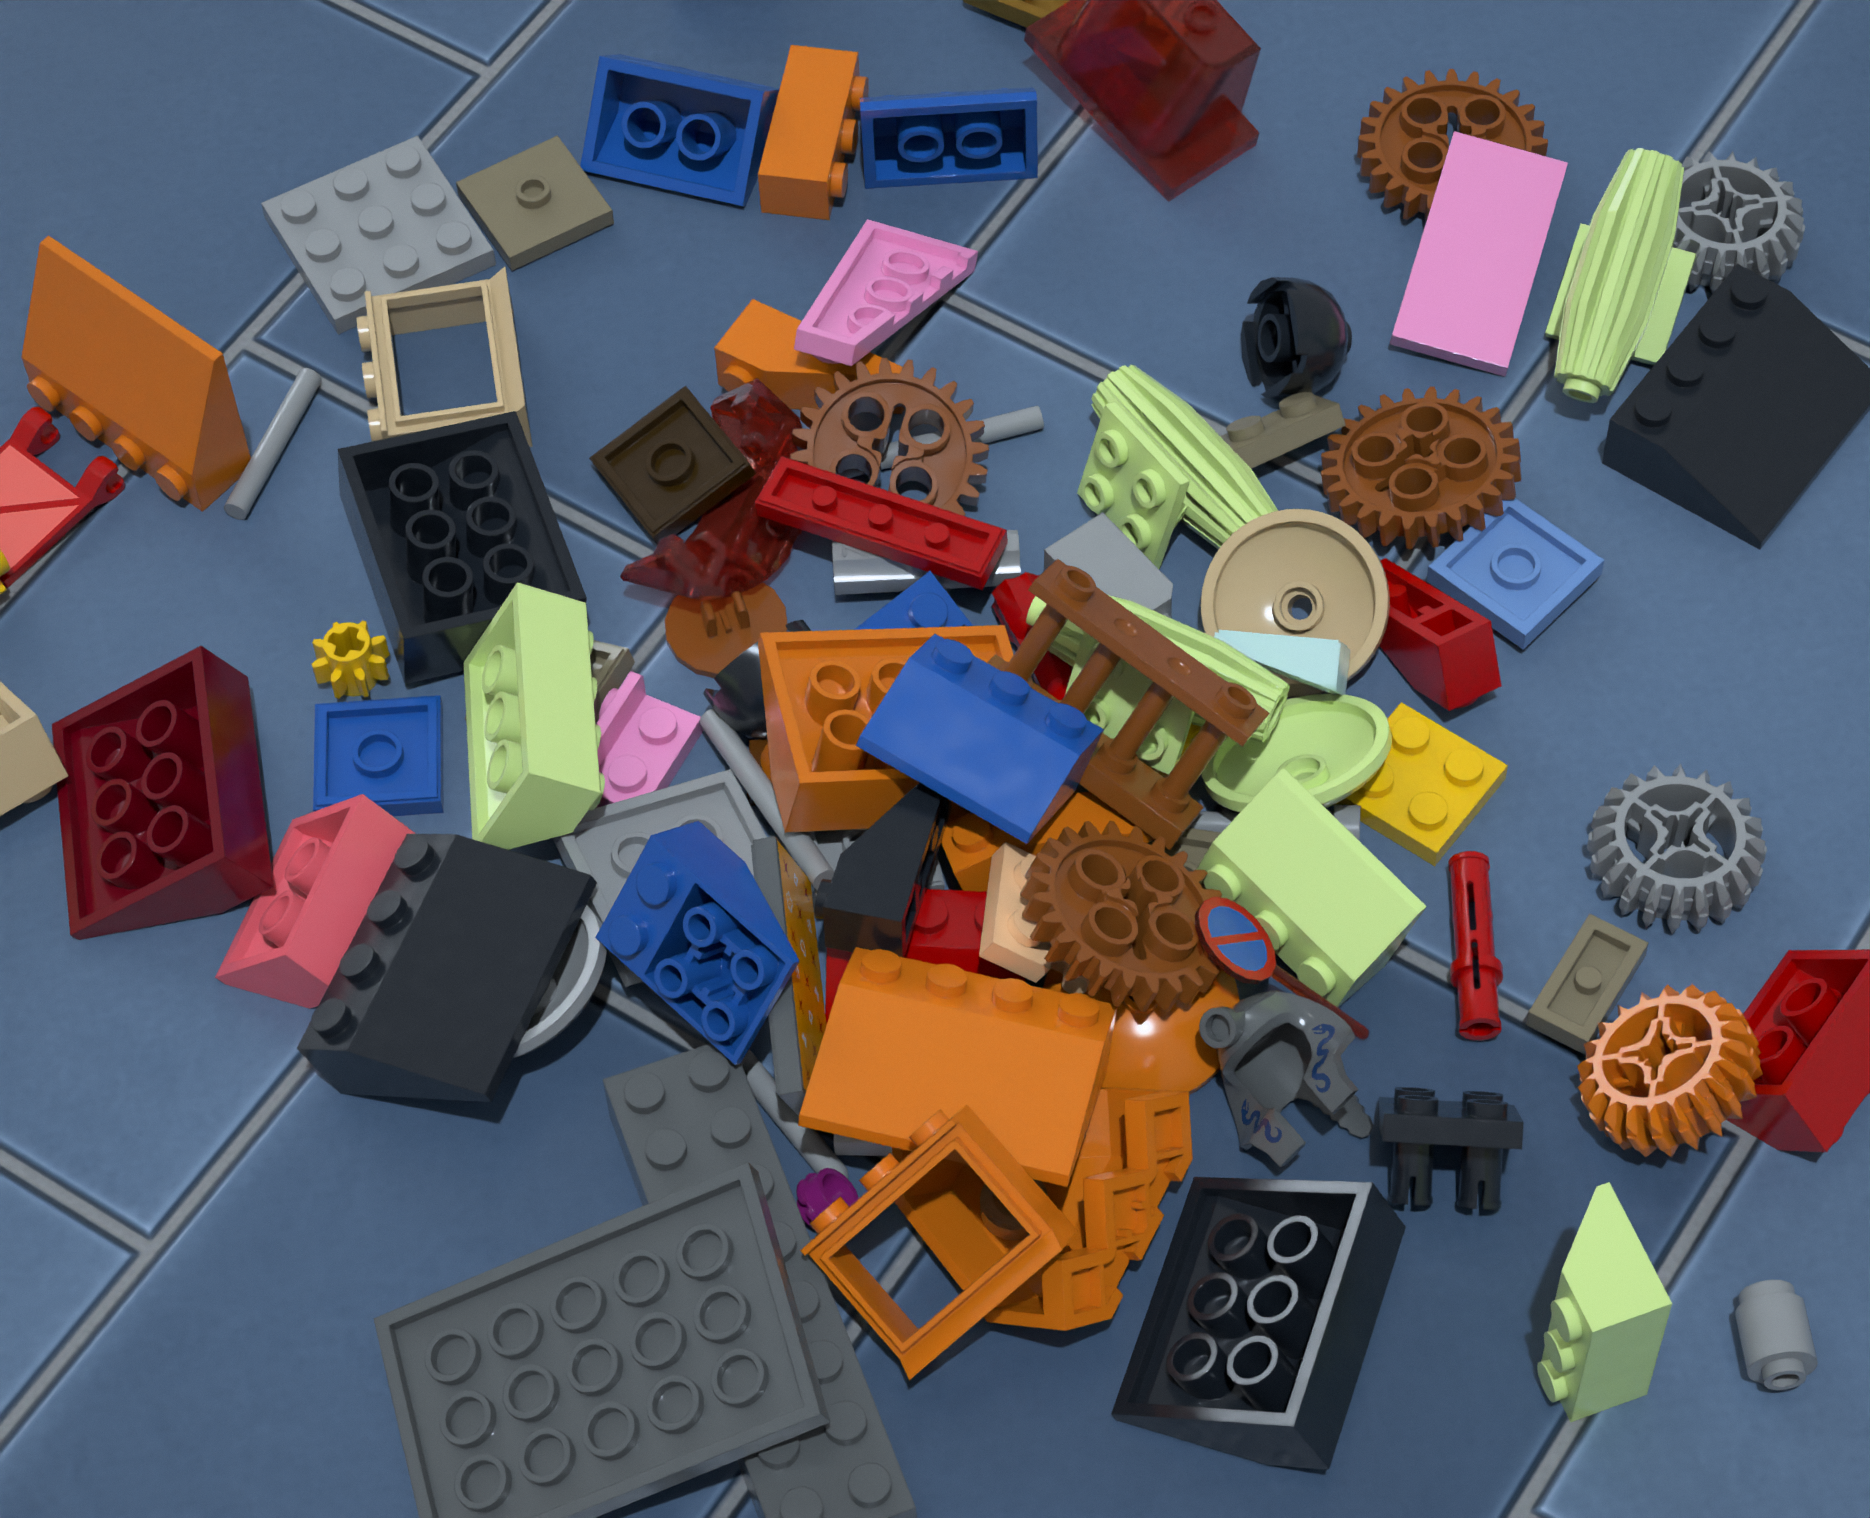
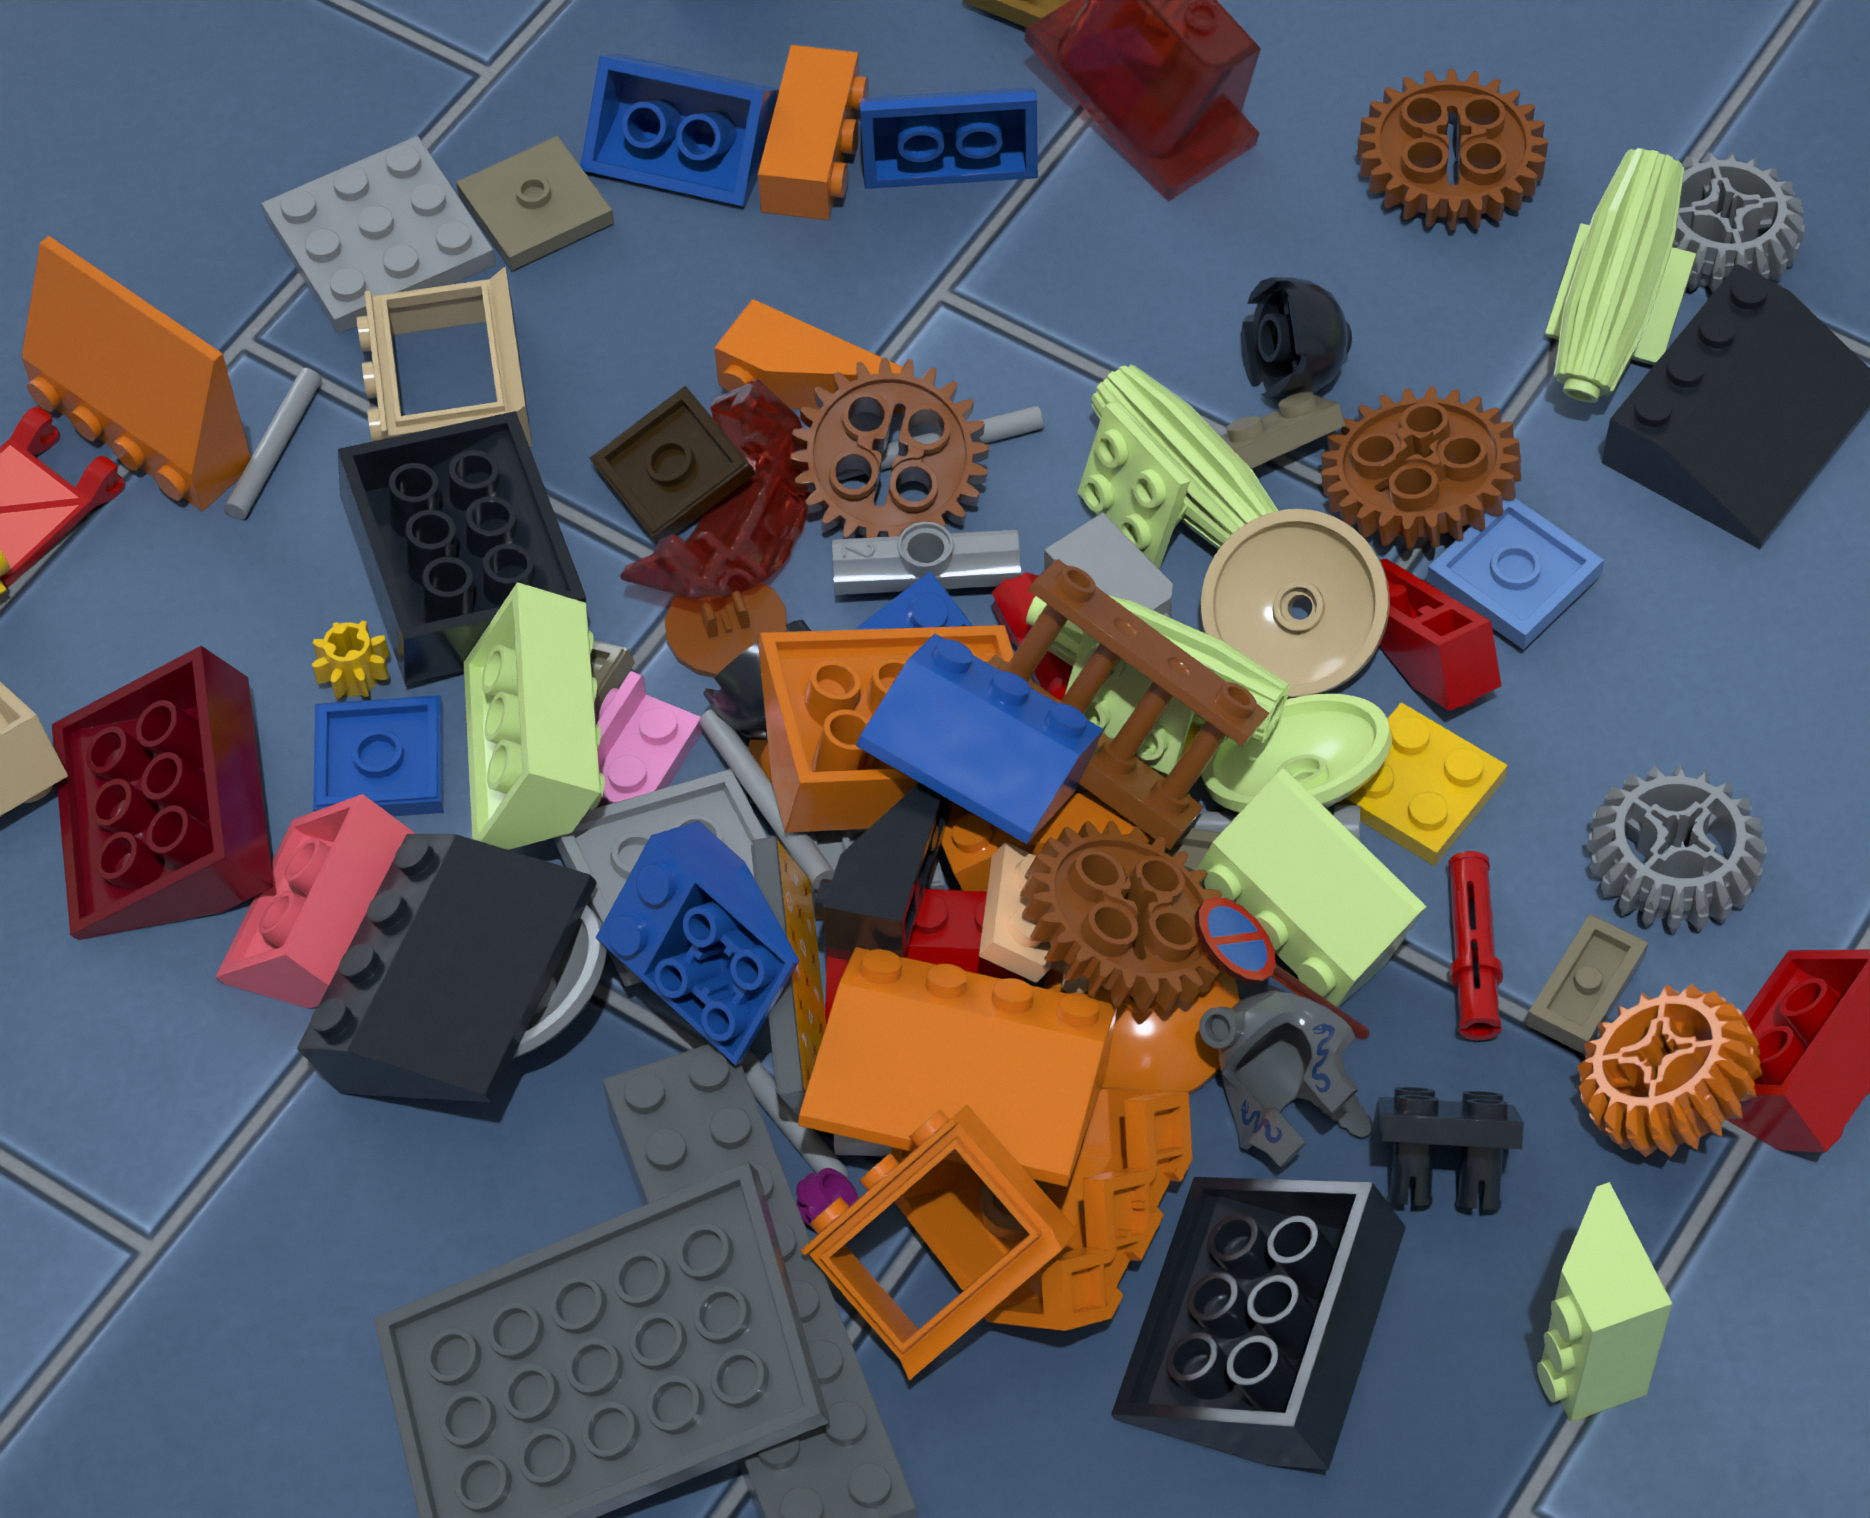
(879, 289): bright pink wing -> none
(882, 522): red tile -> none
(1303, 659): light aqua slope -> none
(1479, 253): bright pink tile -> none
(1775, 1335): light grey brick -> none

